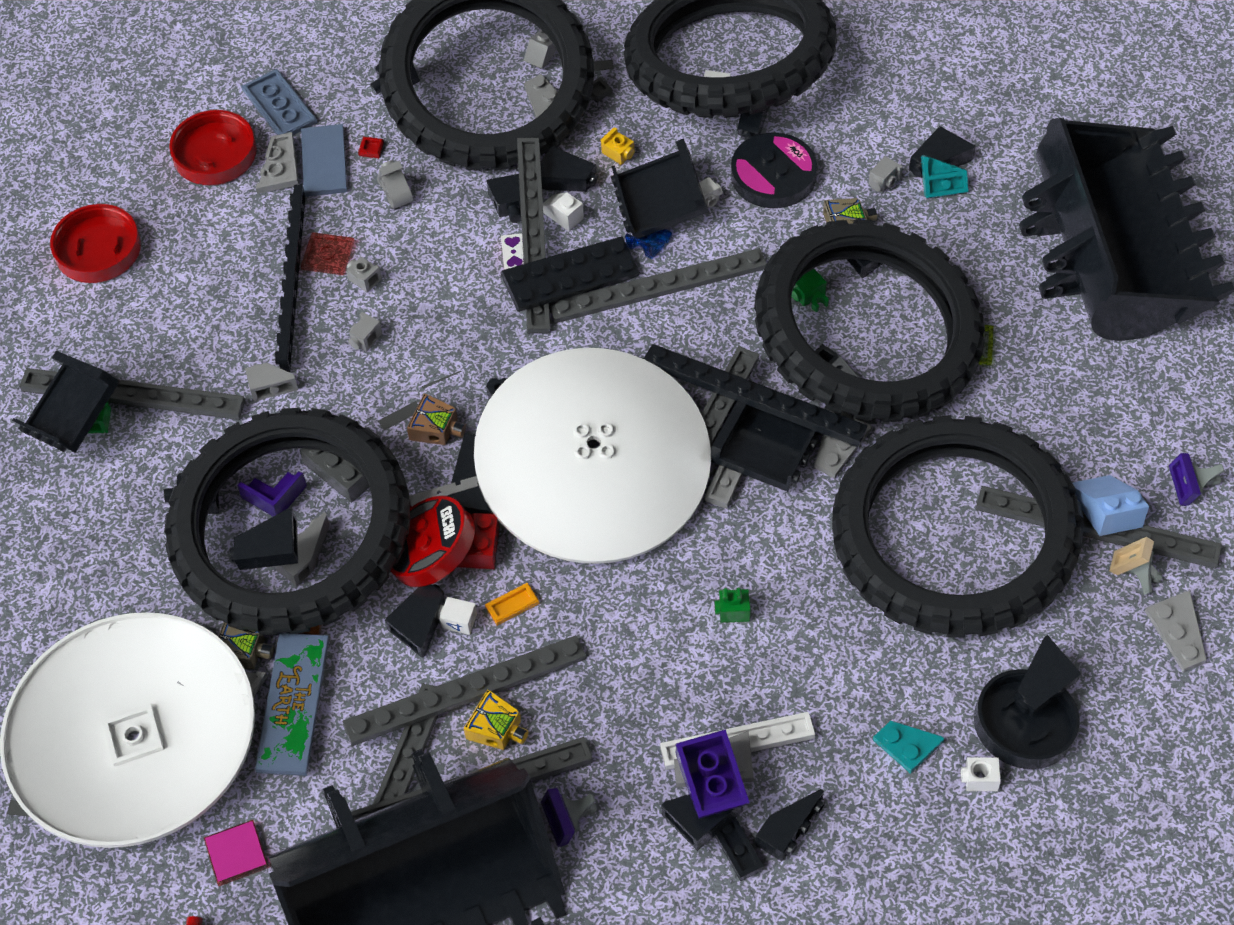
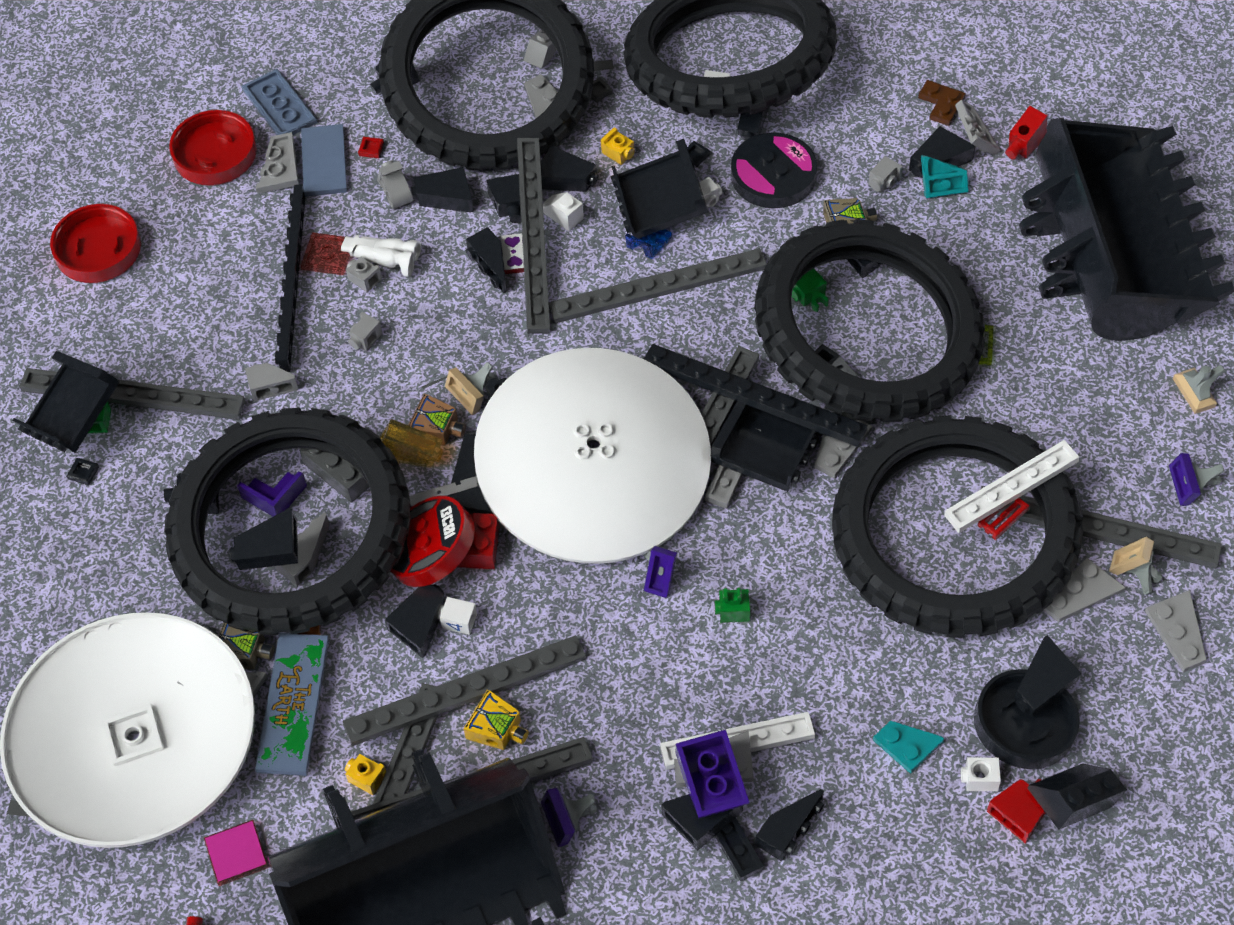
(82, 471): none -> black tile
(368, 780): none -> yellow brick
(384, 251): none -> white piece
(398, 416): dark grey window -> none
(411, 444): none -> clear yellow slope
(443, 190): none -> black slope
(469, 388): none -> tan piece
(486, 251): none -> black slope
(512, 604): light orange tile -> none
(569, 273): black plate -> none
(659, 571): none -> dark purple piece
(698, 153): none -> black tile
(945, 101): none -> reddish brown plate
(976, 129): none -> light grey wing
(996, 533): none -> red tile
(1011, 486): none -> white plate
(1017, 810): none -> red torso
(1027, 133): none -> red torso
(1077, 793): none -> black slope
(1086, 587): none -> light grey wing
(1111, 504): light blue slope -> none
(1196, 387): none -> piece

